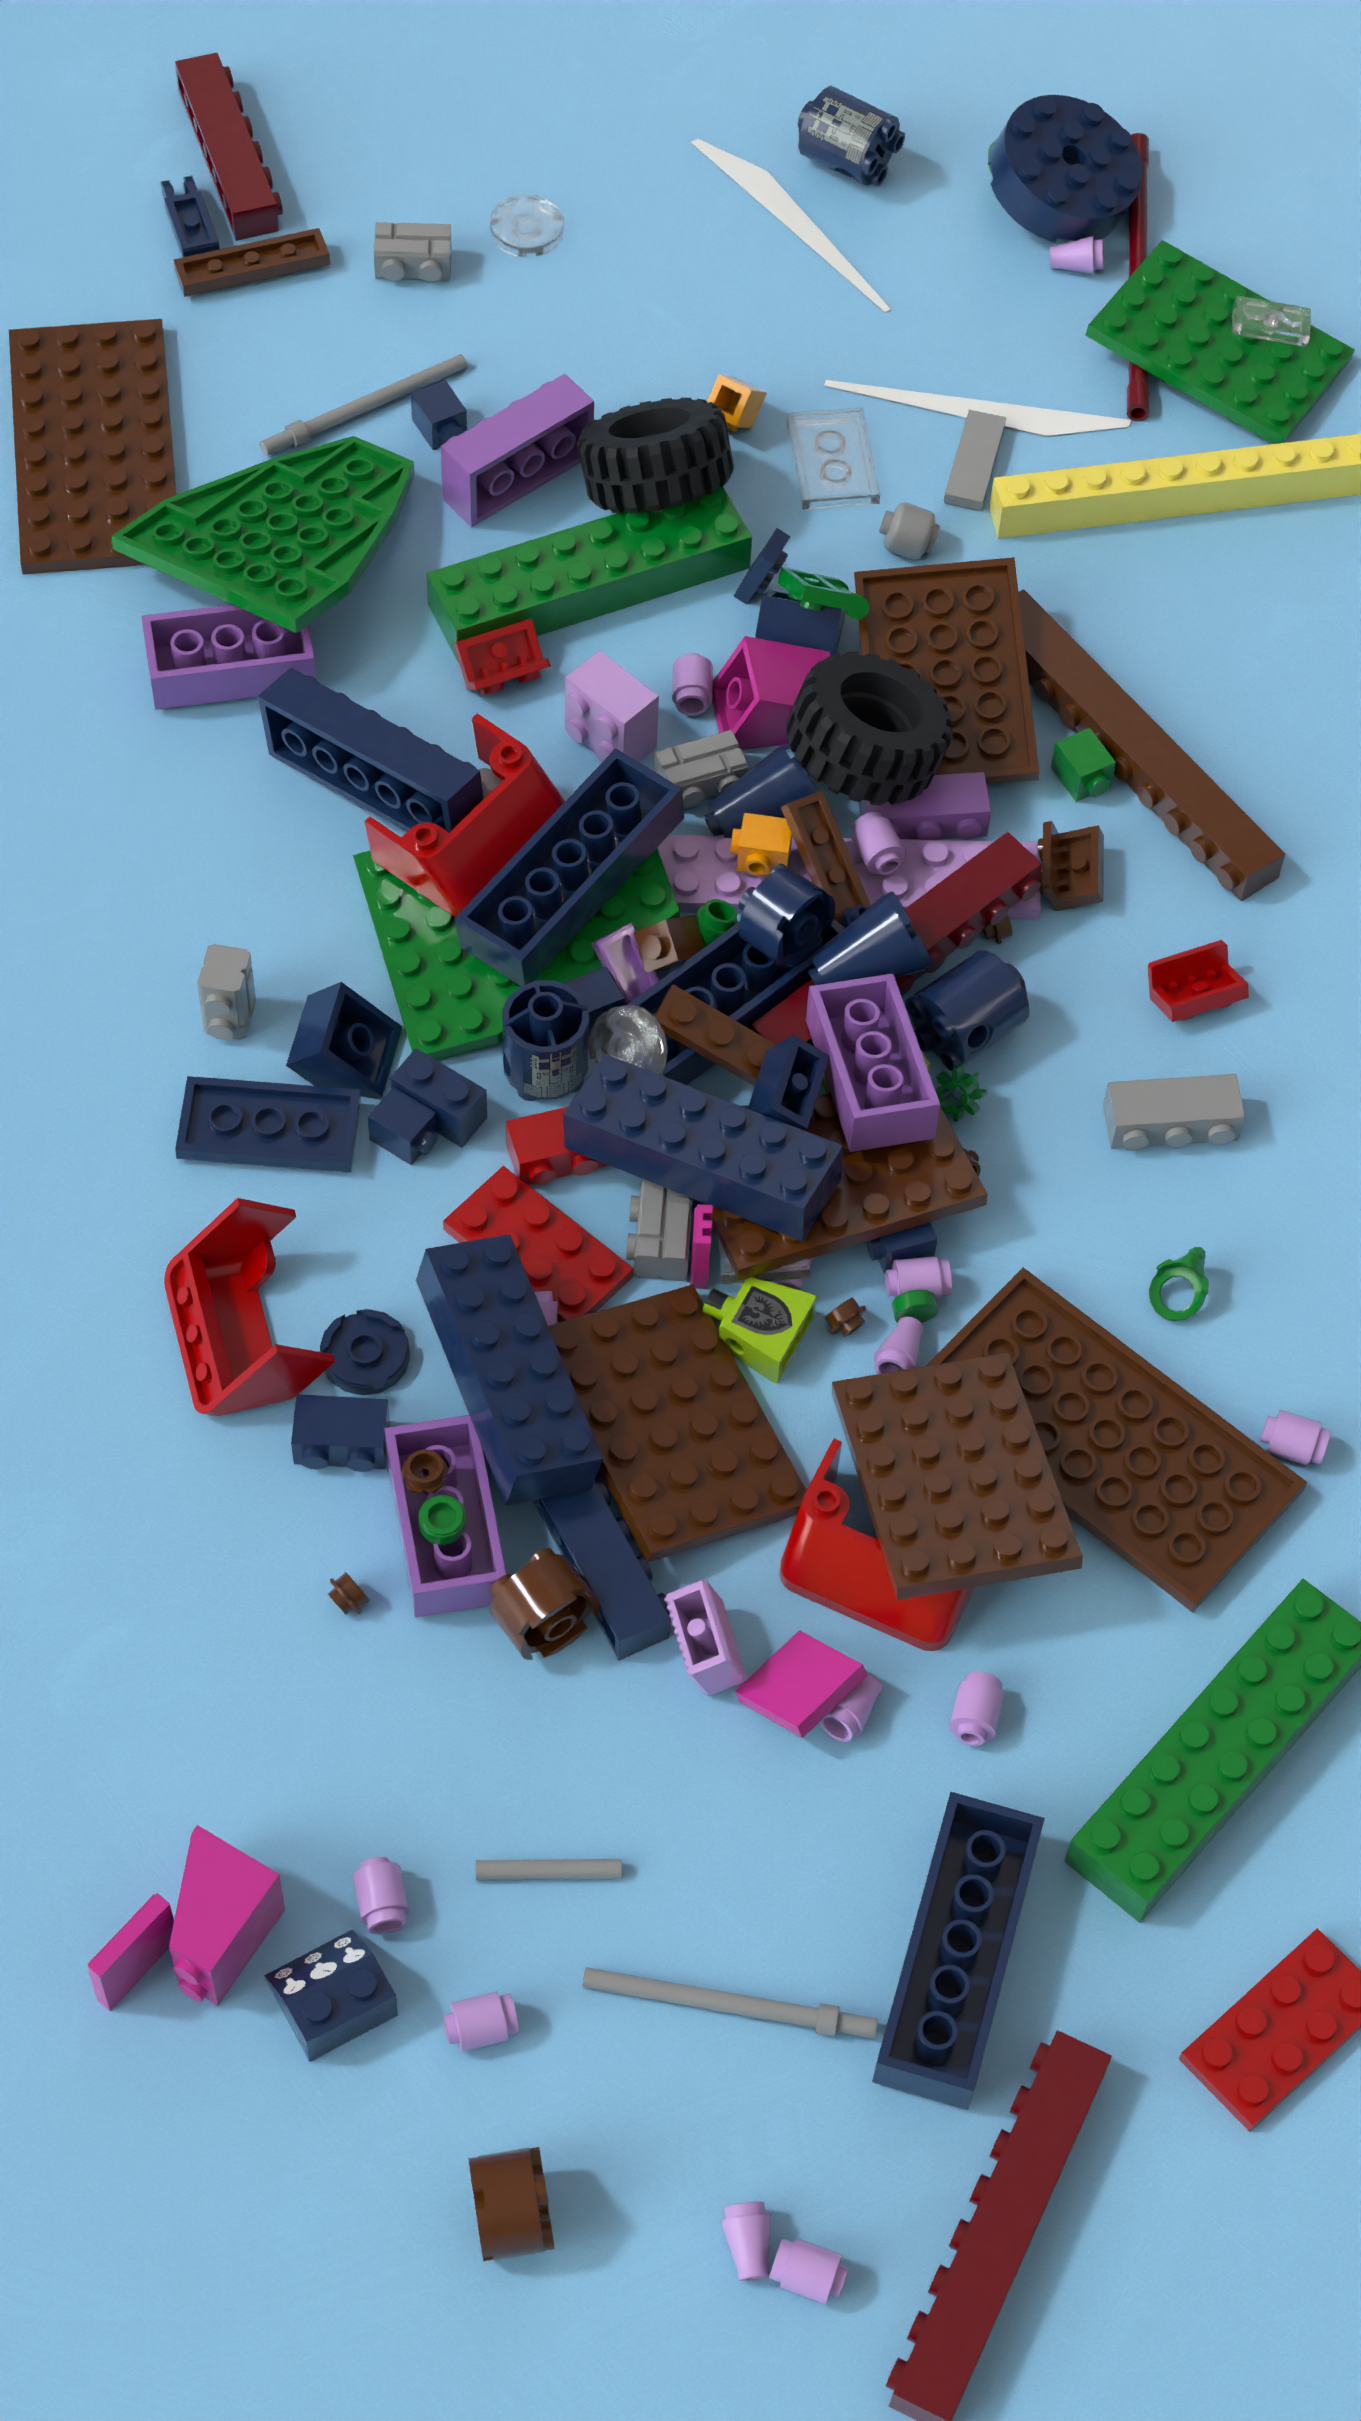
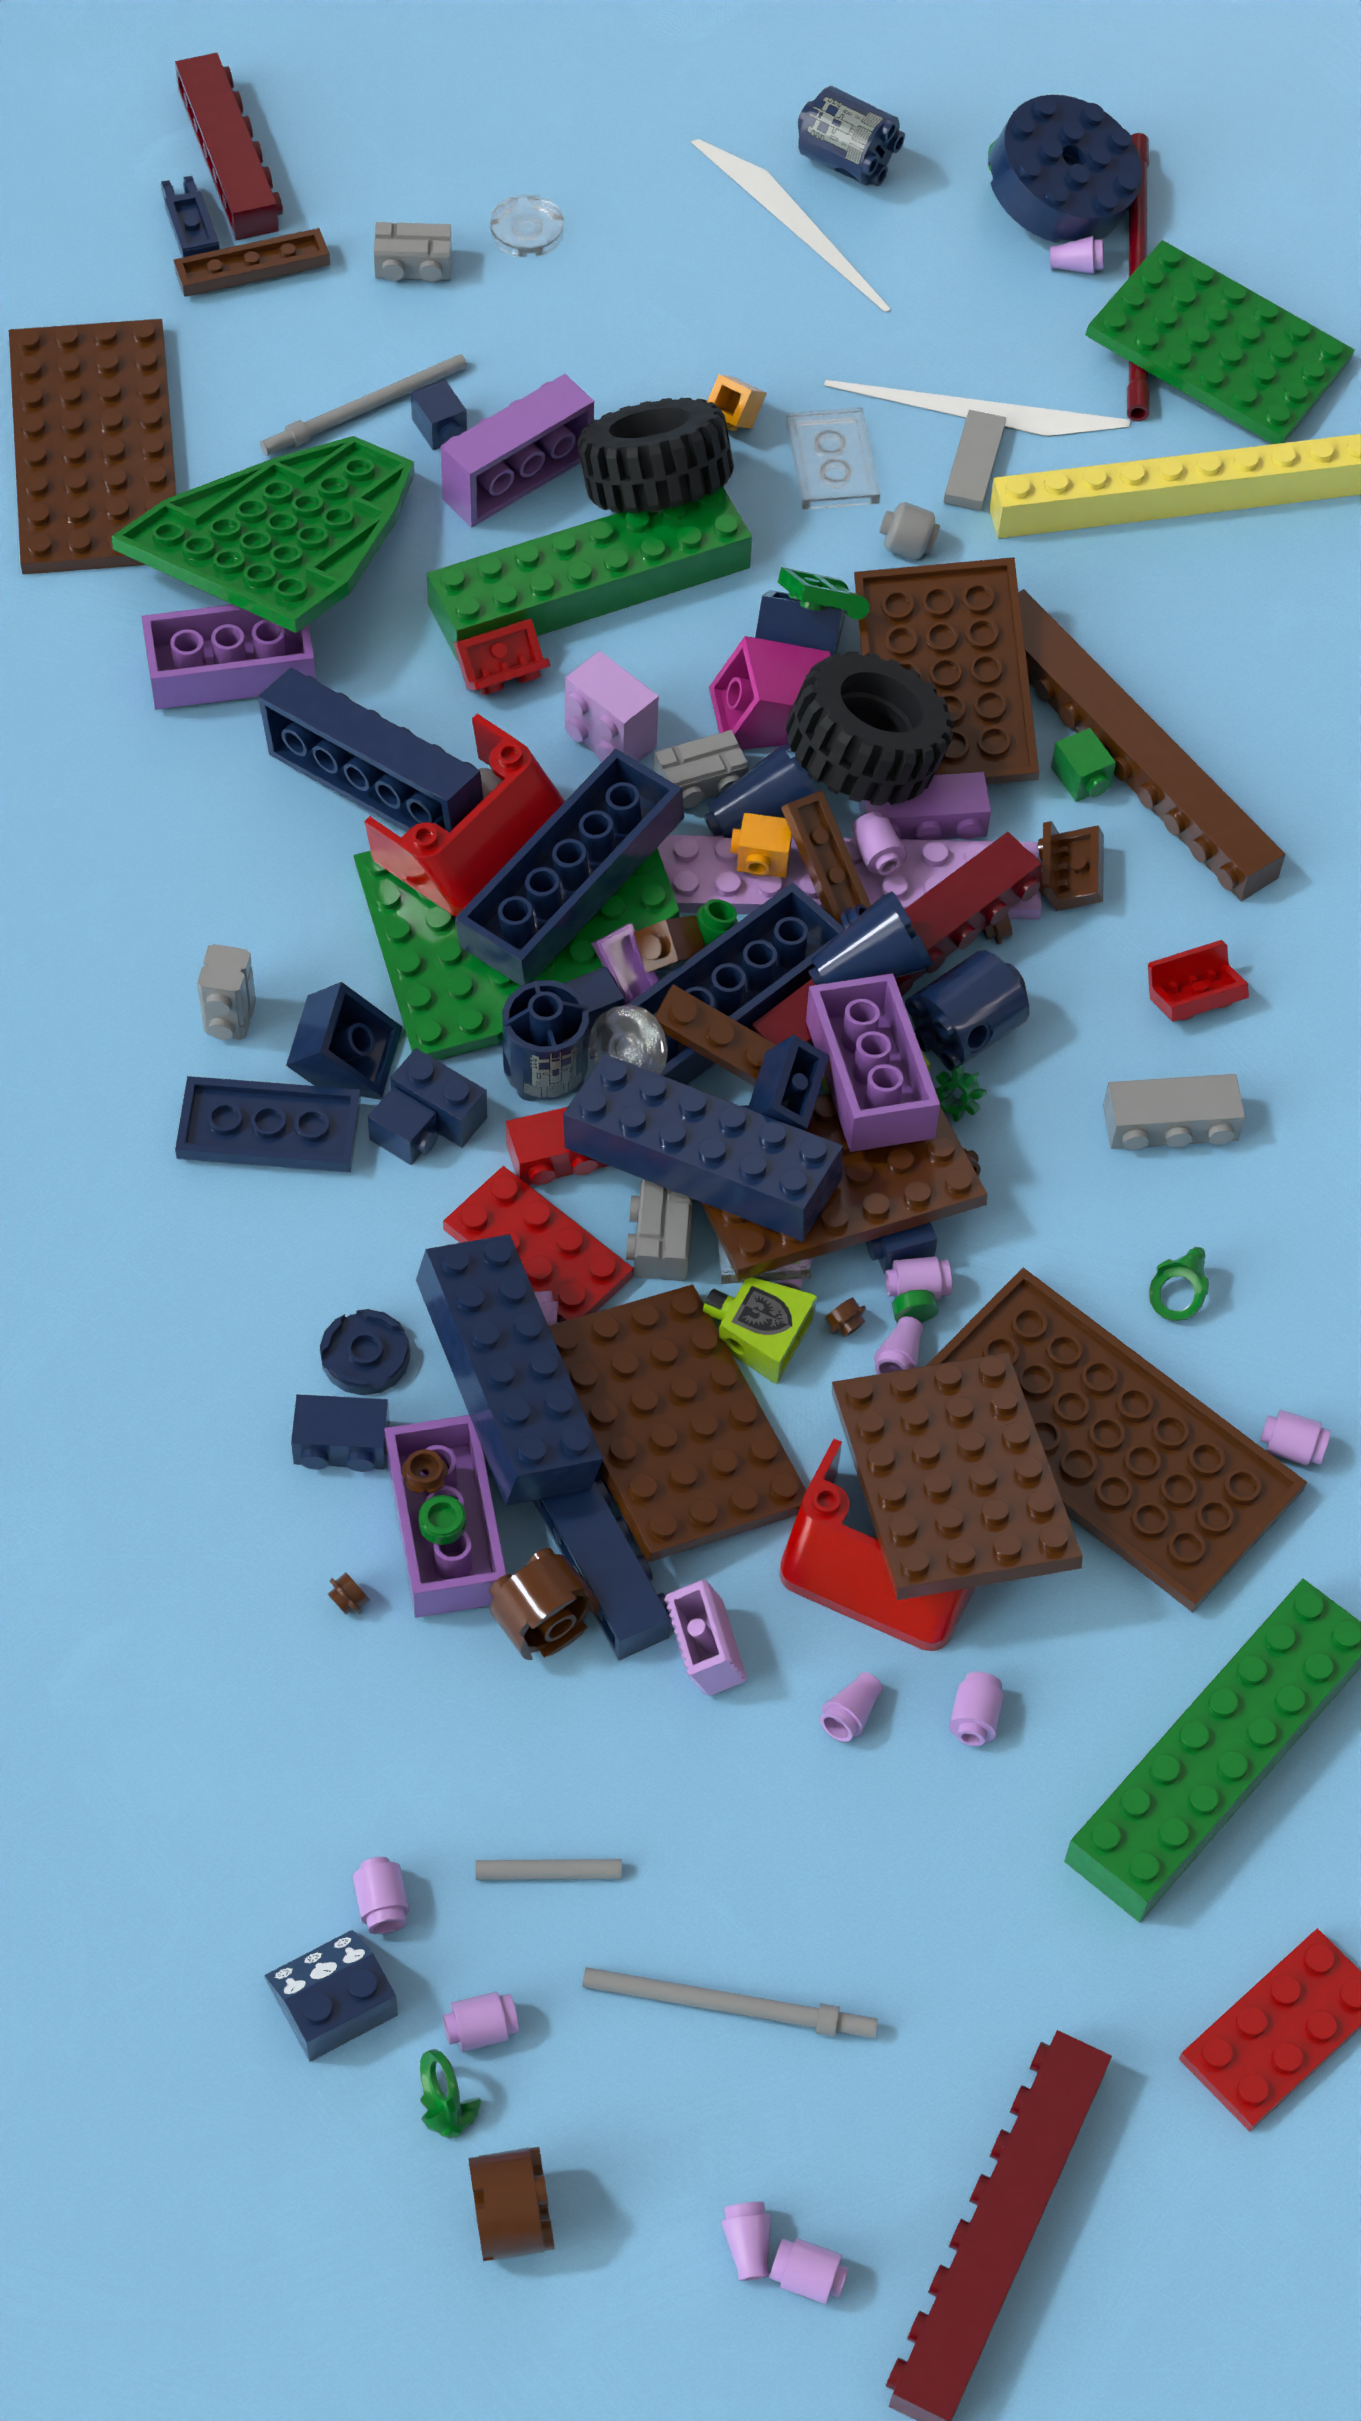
(132, 1951): dark pink tile -> none
(220, 1915): dark pink slope -> none
(222, 1319): red windscreen -> none
(443, 2111): none -> green piece
(692, 684): lavender brick -> none
(701, 1246): dark pink tile -> none
(769, 559): dark blue plate -> none
(785, 916): dark blue brick -> none
(801, 1683): dark pink tile -> none
(958, 1951): dark blue brick -> none
(1271, 321): clear plate -> none

